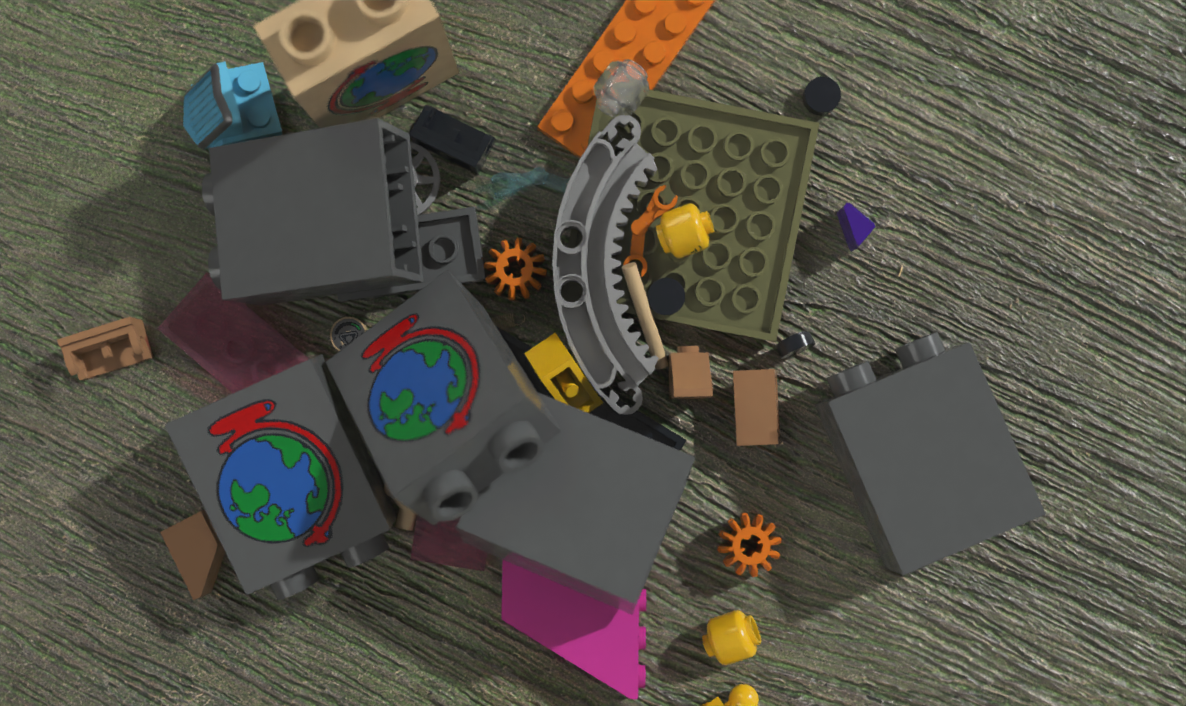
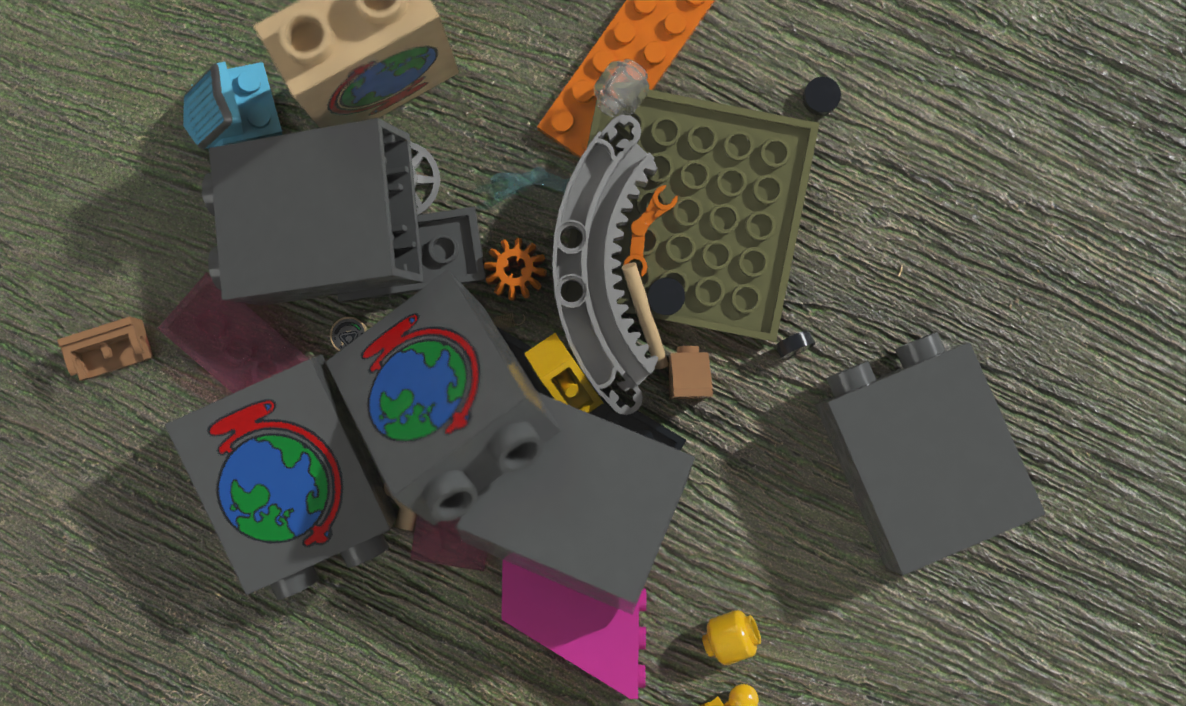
(195, 552): medium nougat slope -> none
(452, 139): black hinge -> none
(684, 230): yellow head -> none
(752, 557): orange gear -> none
(756, 407): medium nougat hinge -> none
(854, 225): dark purple slope -> none

